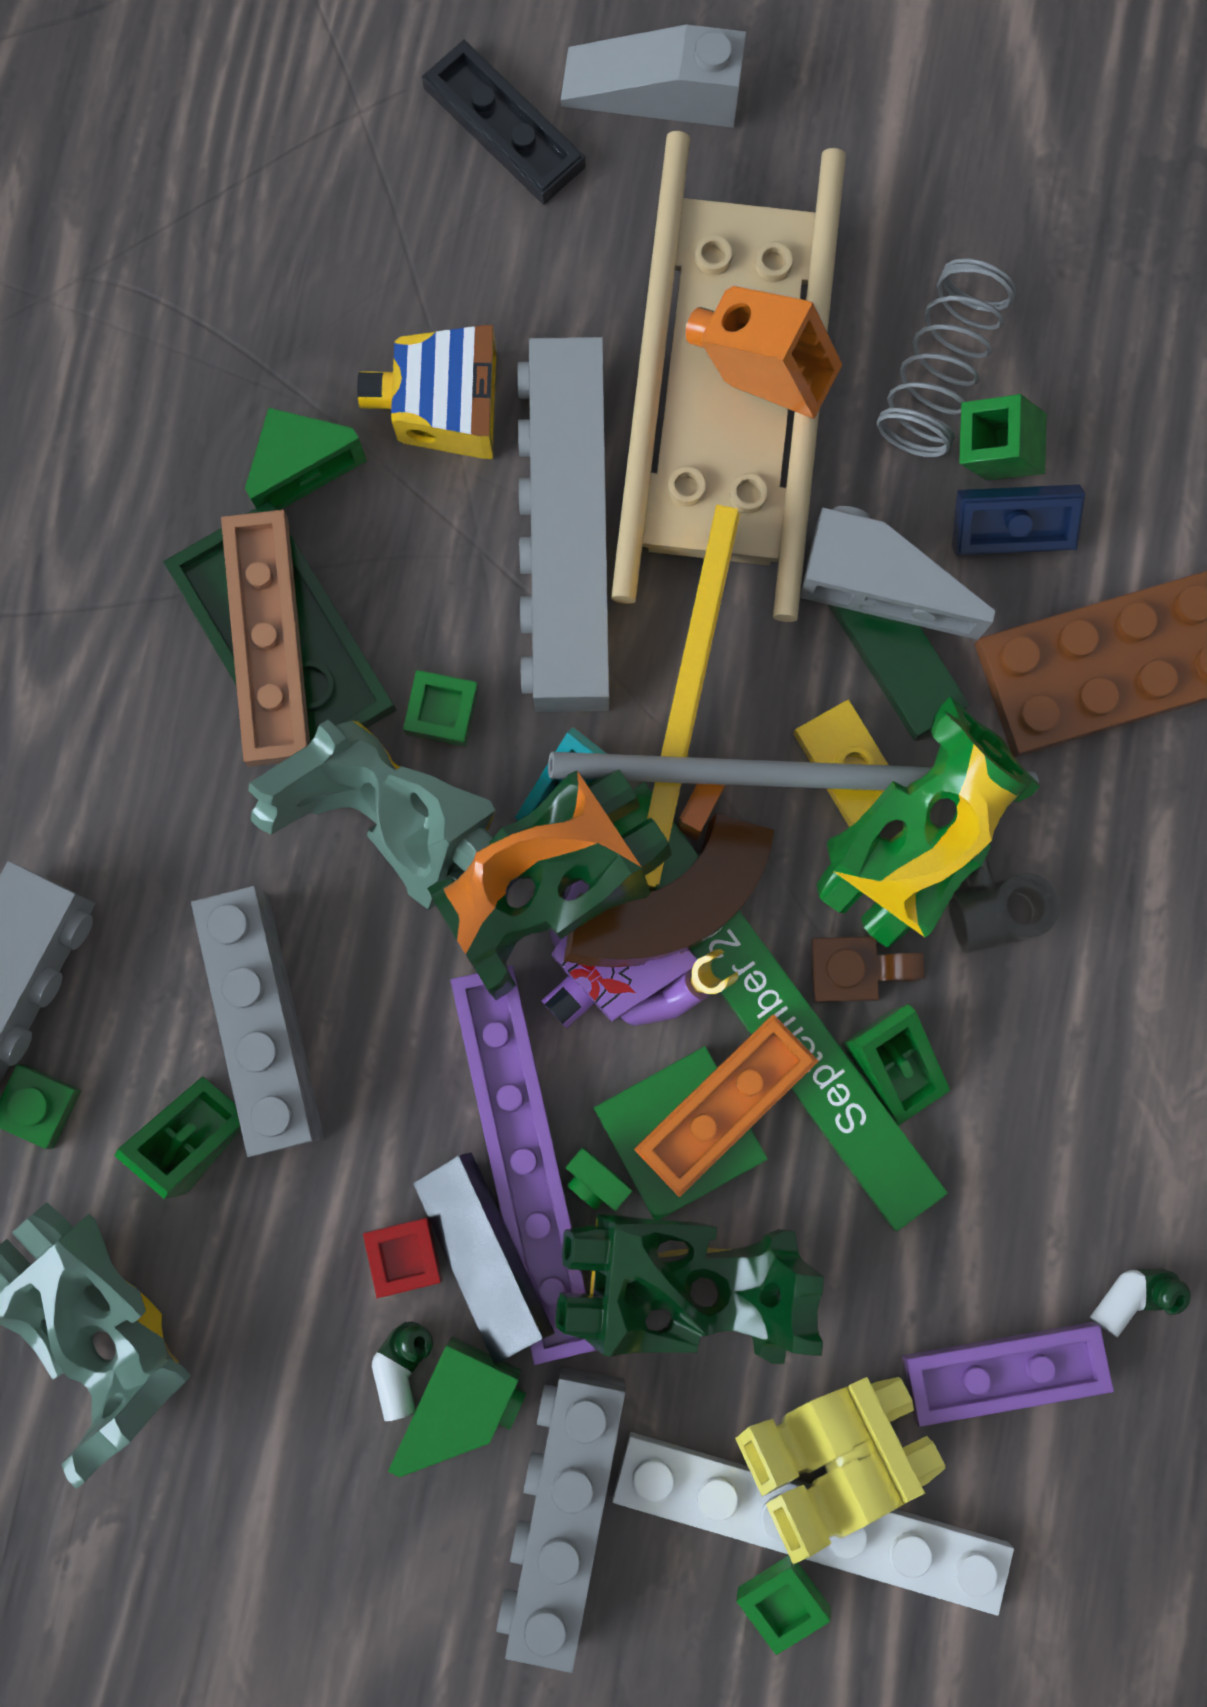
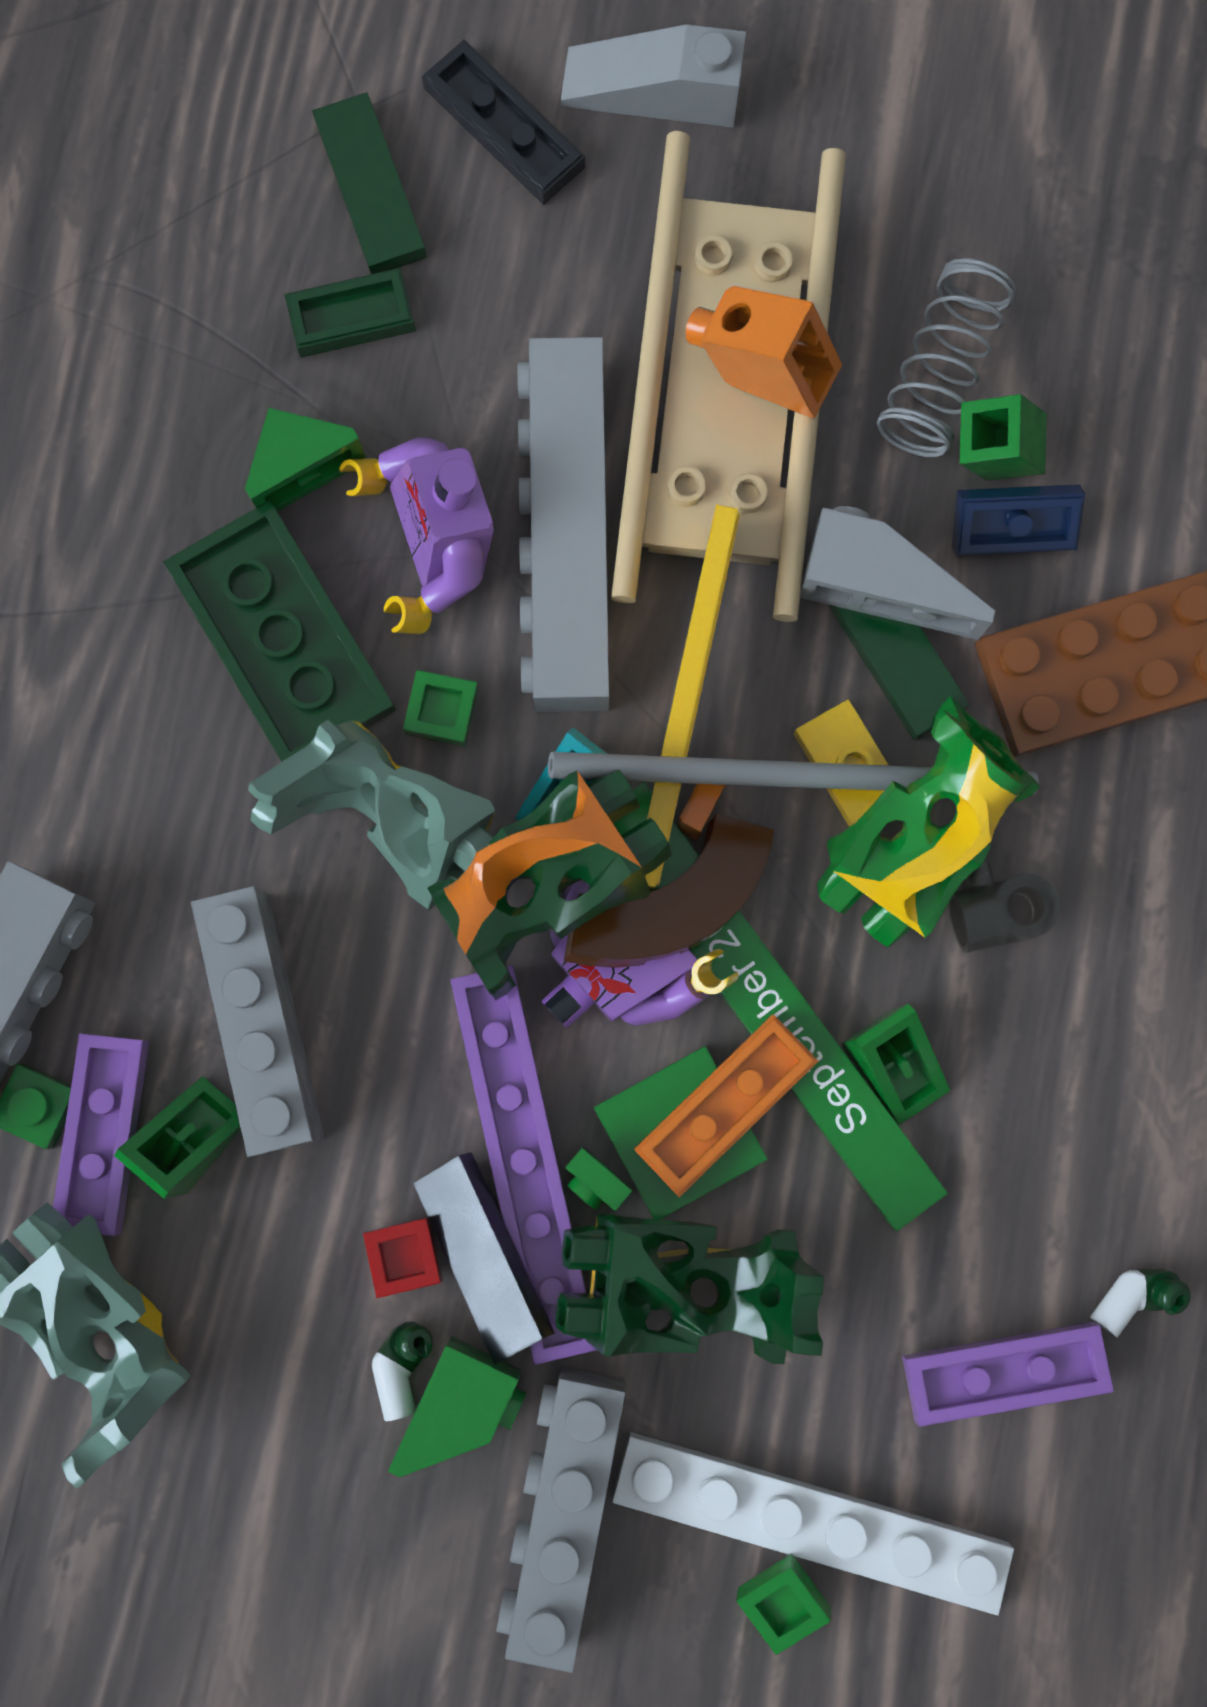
(98, 1121): none -> medium lavender plate
(265, 636): nougat plate -> none
(350, 312): none -> dark green tile
(369, 183): none -> dark green tile
(439, 390): torso -> none
(441, 519): none -> medium lavender torso
(850, 969): reddish brown plate -> none
(862, 1458): light yellow hips -> none

